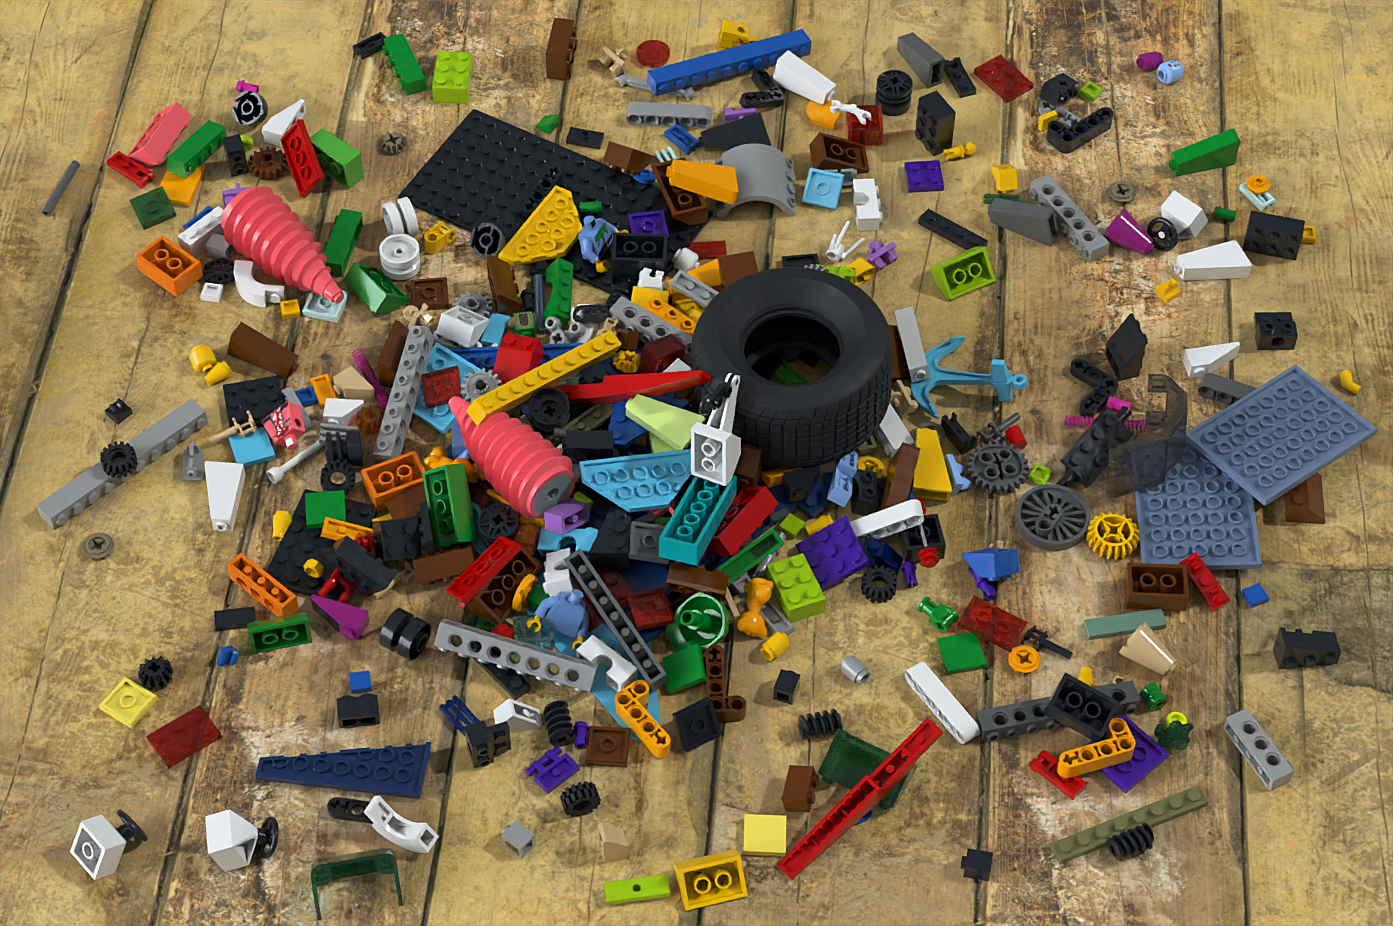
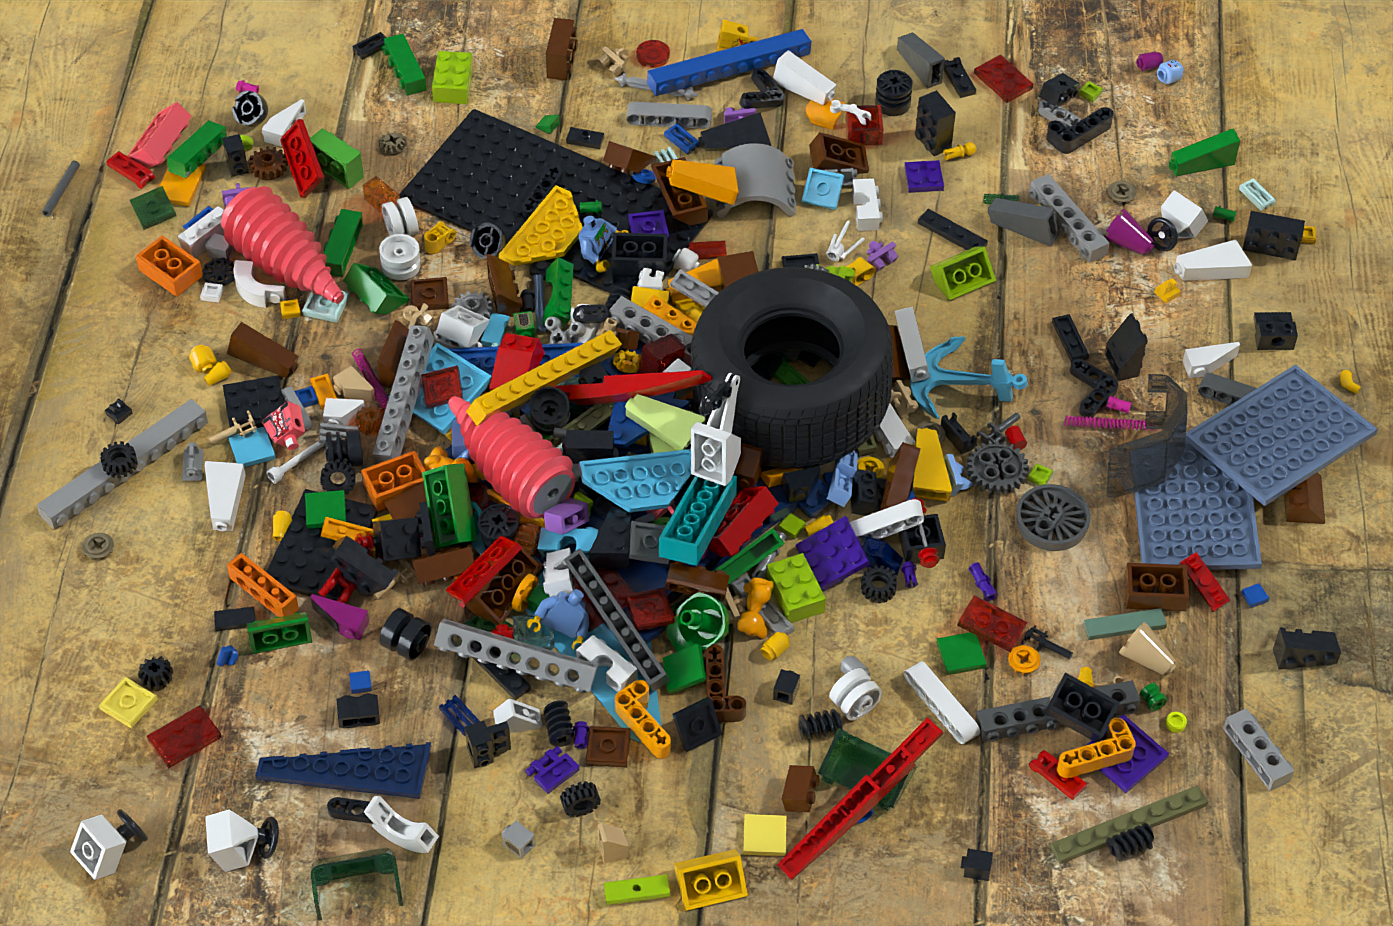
(313, 568): yellow tile -> none
(378, 192): none -> clear orange brick
(479, 380): light grey gear -> none
(855, 694): none -> white wheel
(940, 616): green connector -> none
(993, 562): blue slope -> none
(1005, 177): yellow arch -> none
(1045, 119): yellow tile -> none
(1070, 337): none -> black tile
(1090, 452): black plate -> none
(1112, 530): yellow gear -> none
(1174, 735): clear green hips -> none
(1258, 184): light orange piece -> none

